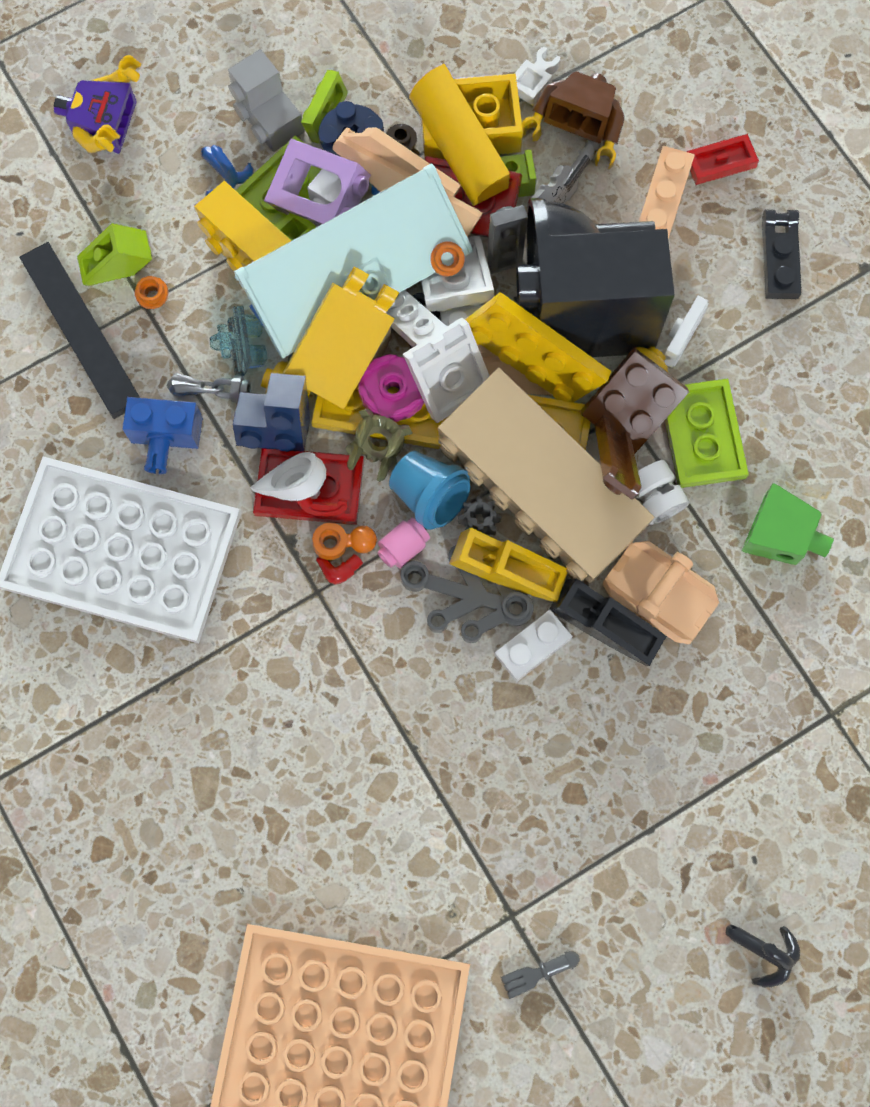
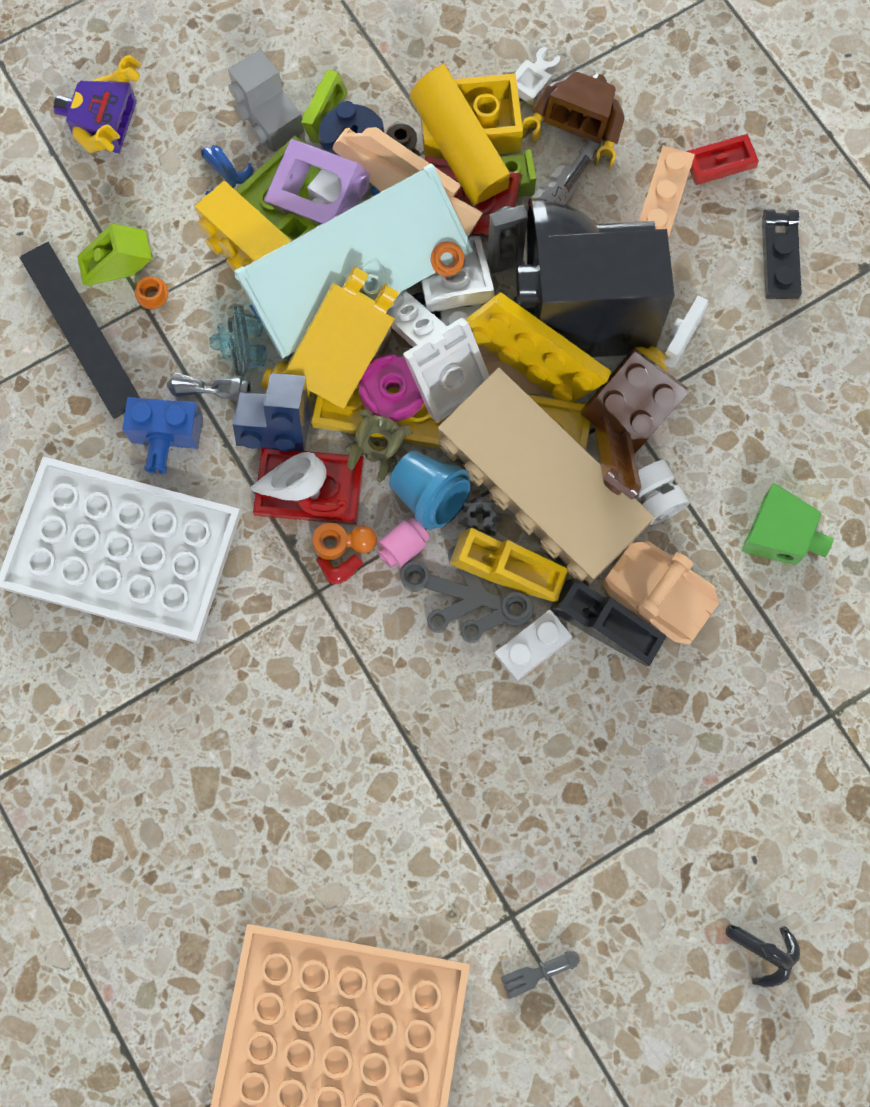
(706, 436): lime plate -> none

